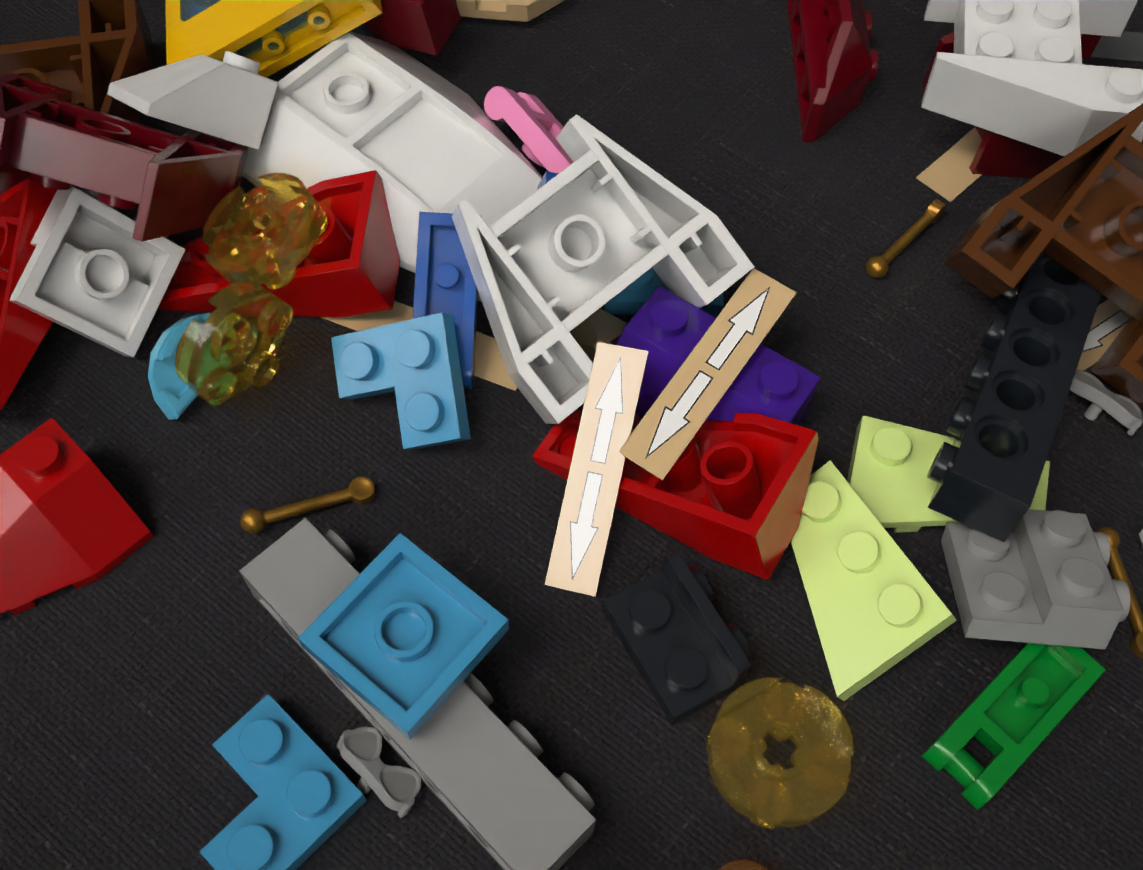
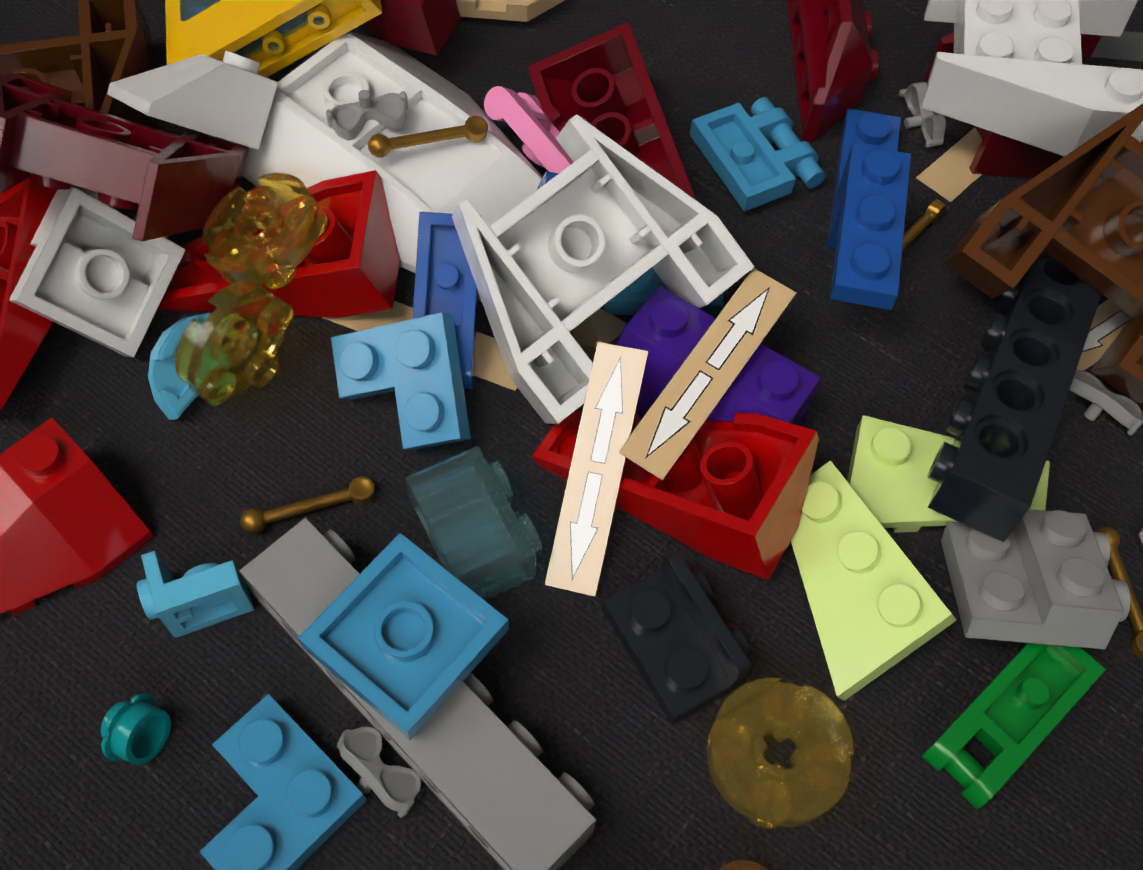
(134, 730): none -> teal plate
(196, 600): none -> medium azure bracket
(386, 109): none -> light grey piece
(473, 524): none -> clear light blue brick
(474, 130): none -> pearl gold hinge
(612, 91): none -> dark red wedge
(743, 155): none -> dark azure plate
(868, 210): none -> blue bracket
(931, 124): none -> light grey piece

